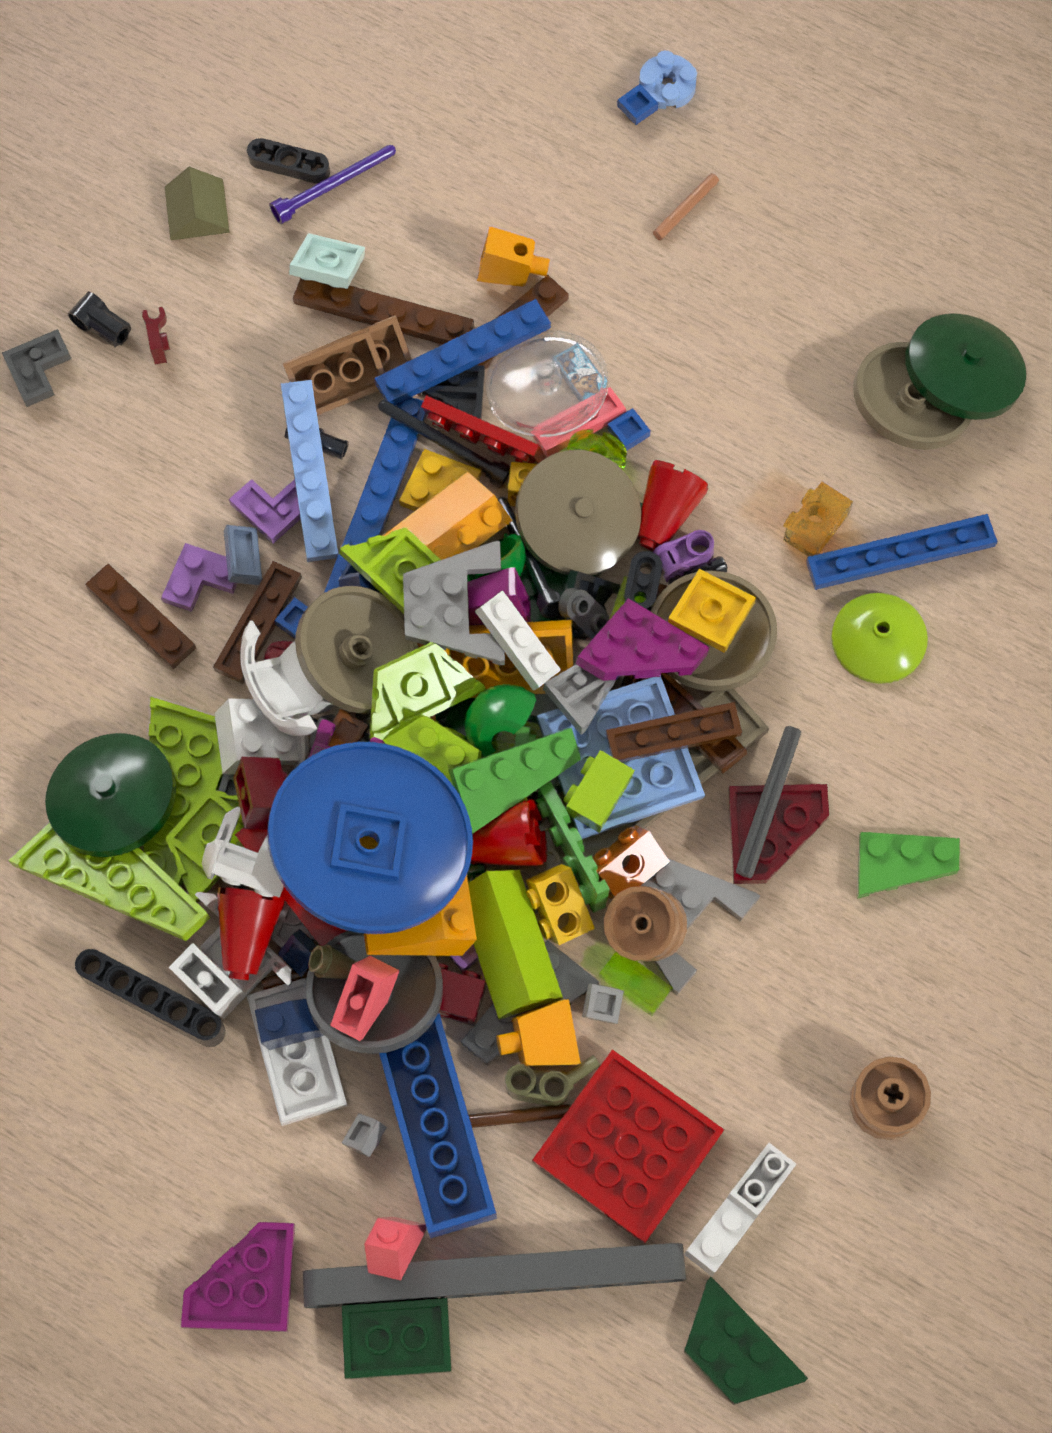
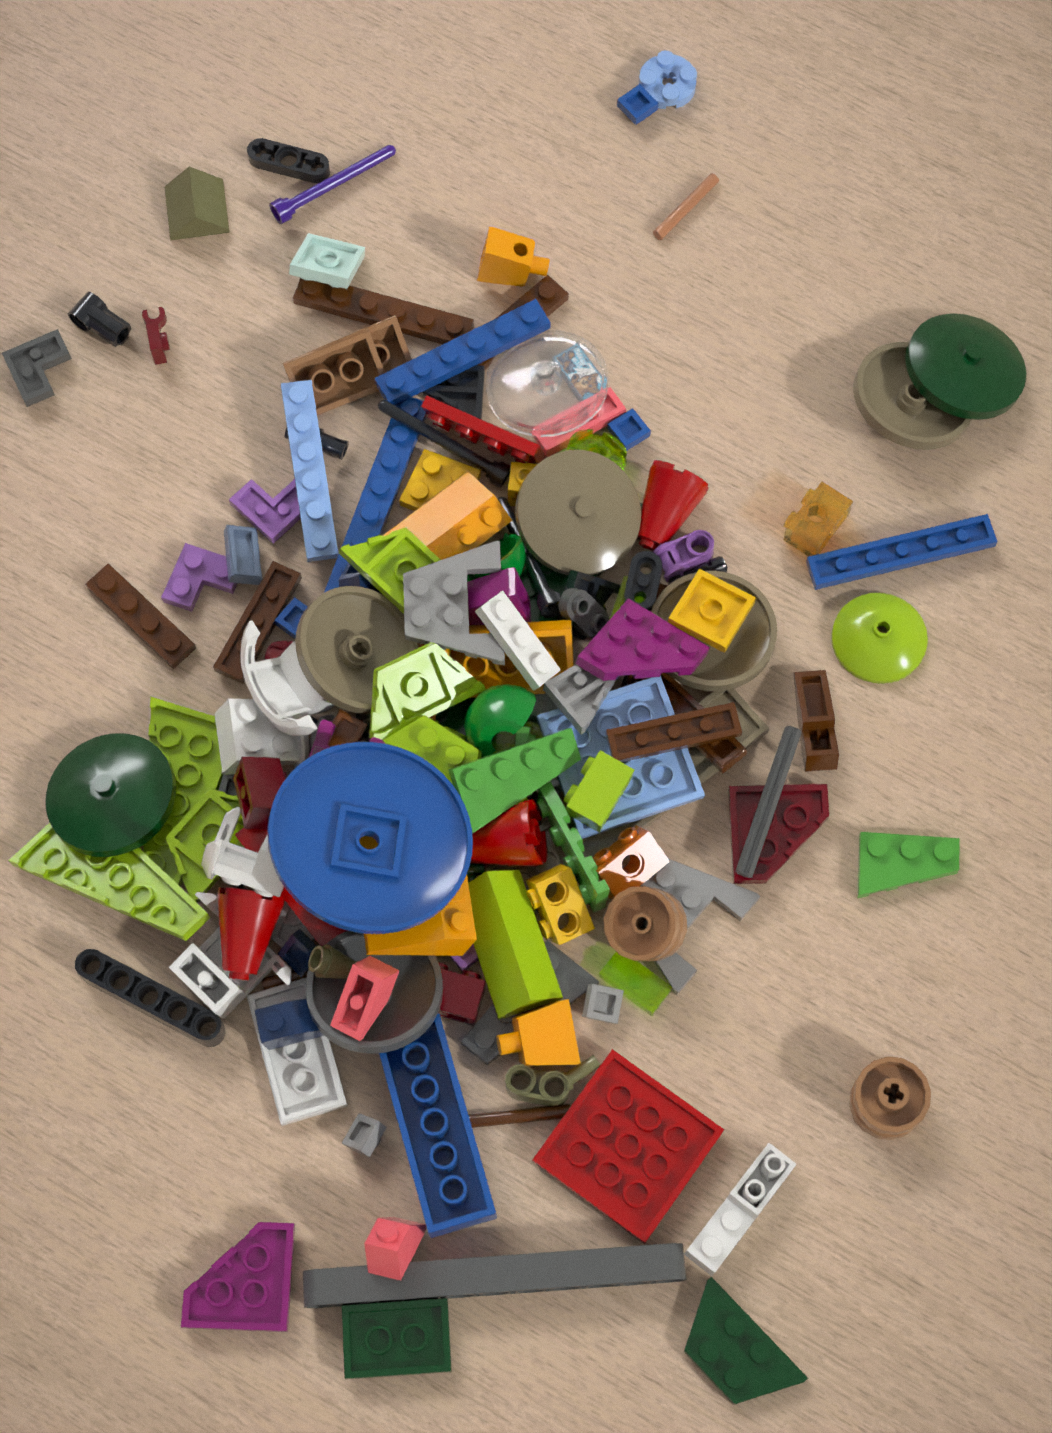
(816, 721): none -> reddish brown slope

